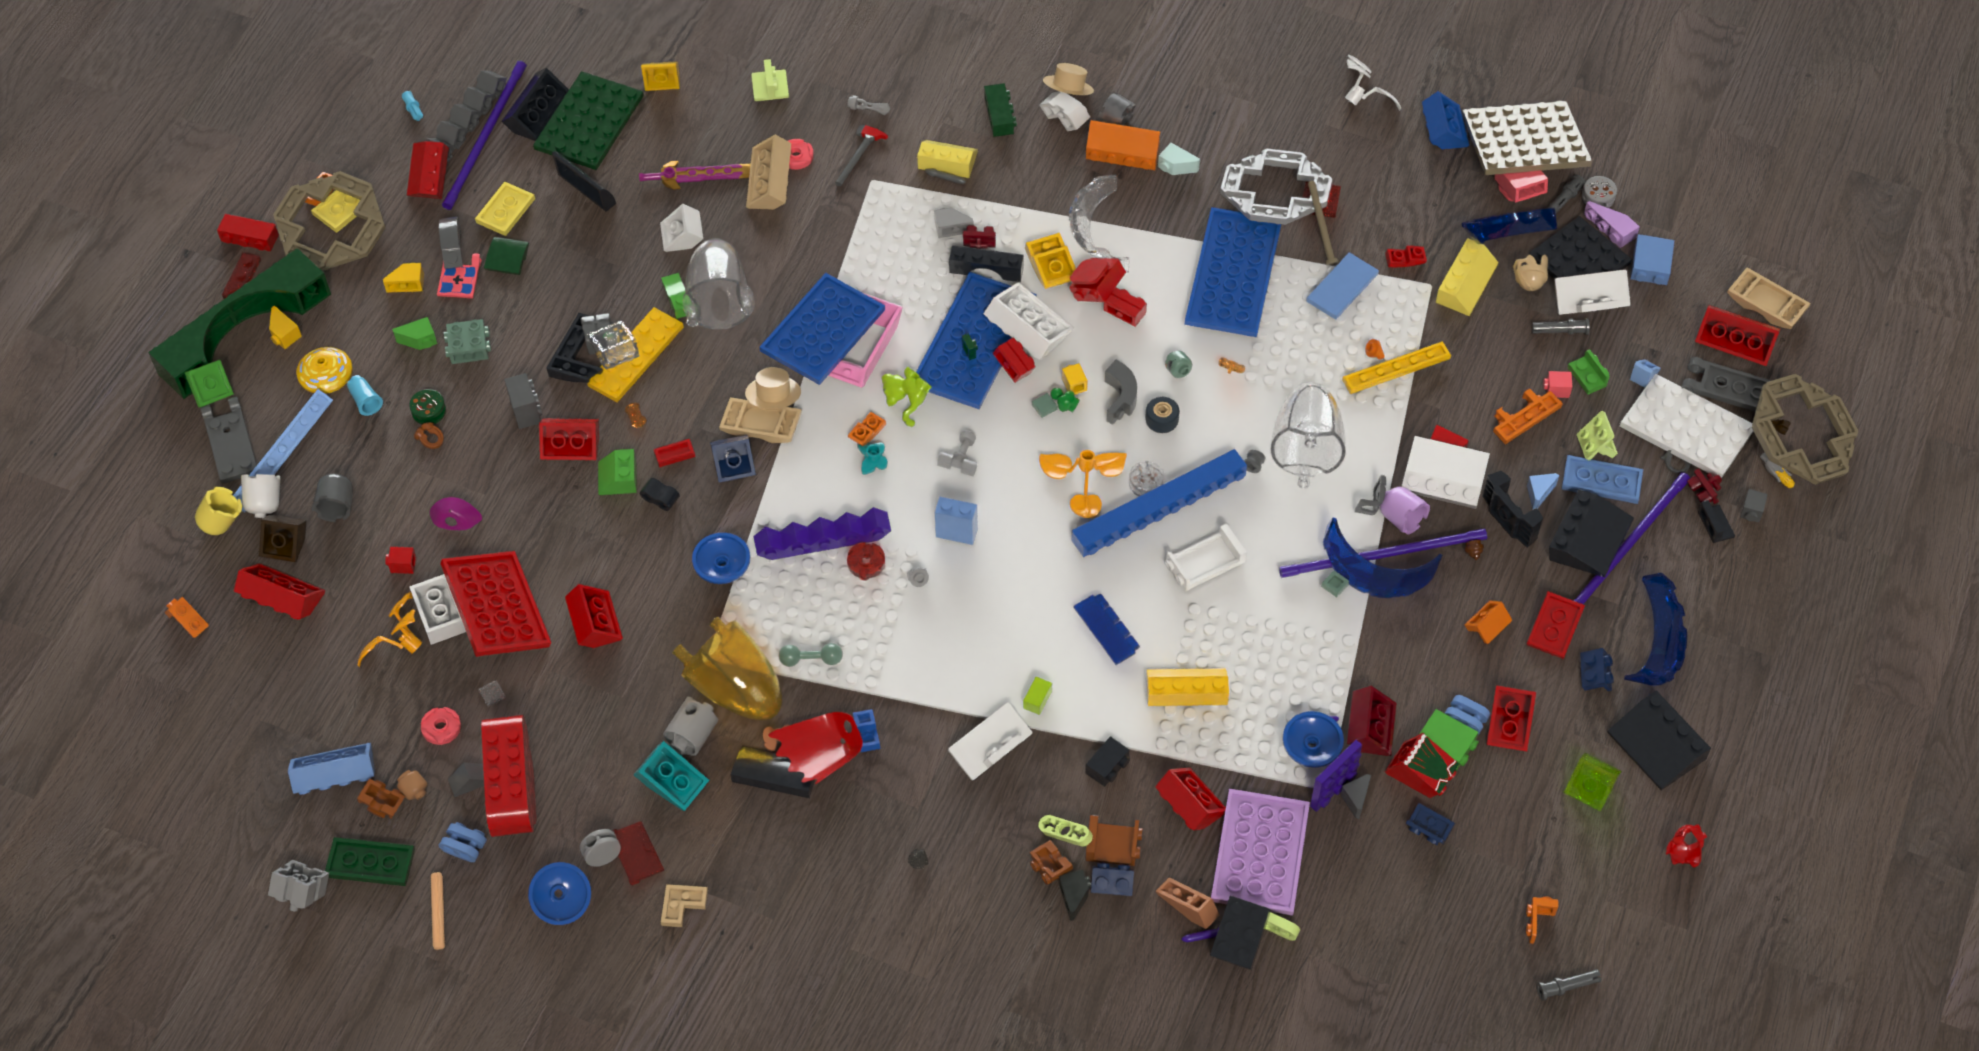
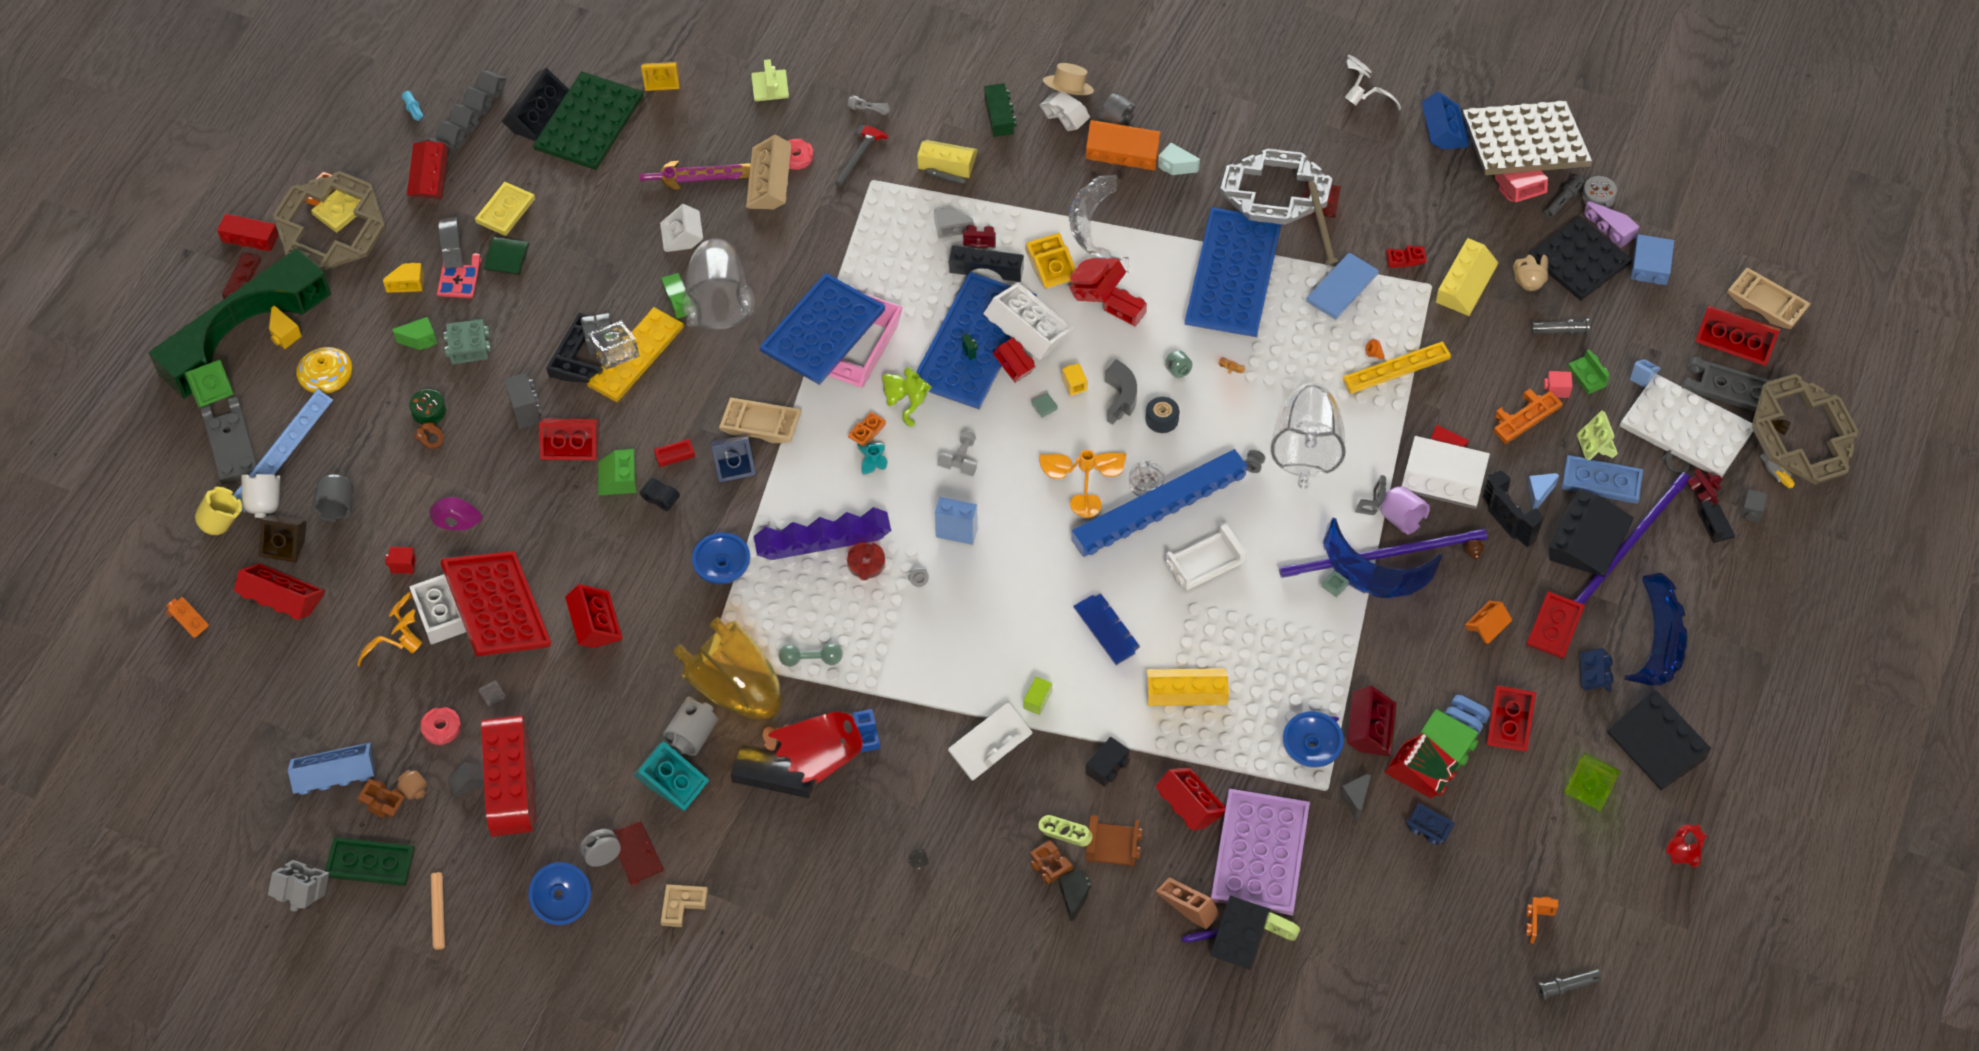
(365, 397): medium azure plant -> none
(452, 195): dark purple piece -> none
(459, 833): medium blue brick -> none
(583, 182): black slope -> none
(635, 415): clear orange piece -> none
(773, 389): tan hose -> none
(1066, 401): green animal -> none
(1112, 880): dark blue bracket -> none
(1335, 776): dark purple plate -> none
(1510, 224): clear blue windscreen -> none
(1592, 292): white bracket -> none

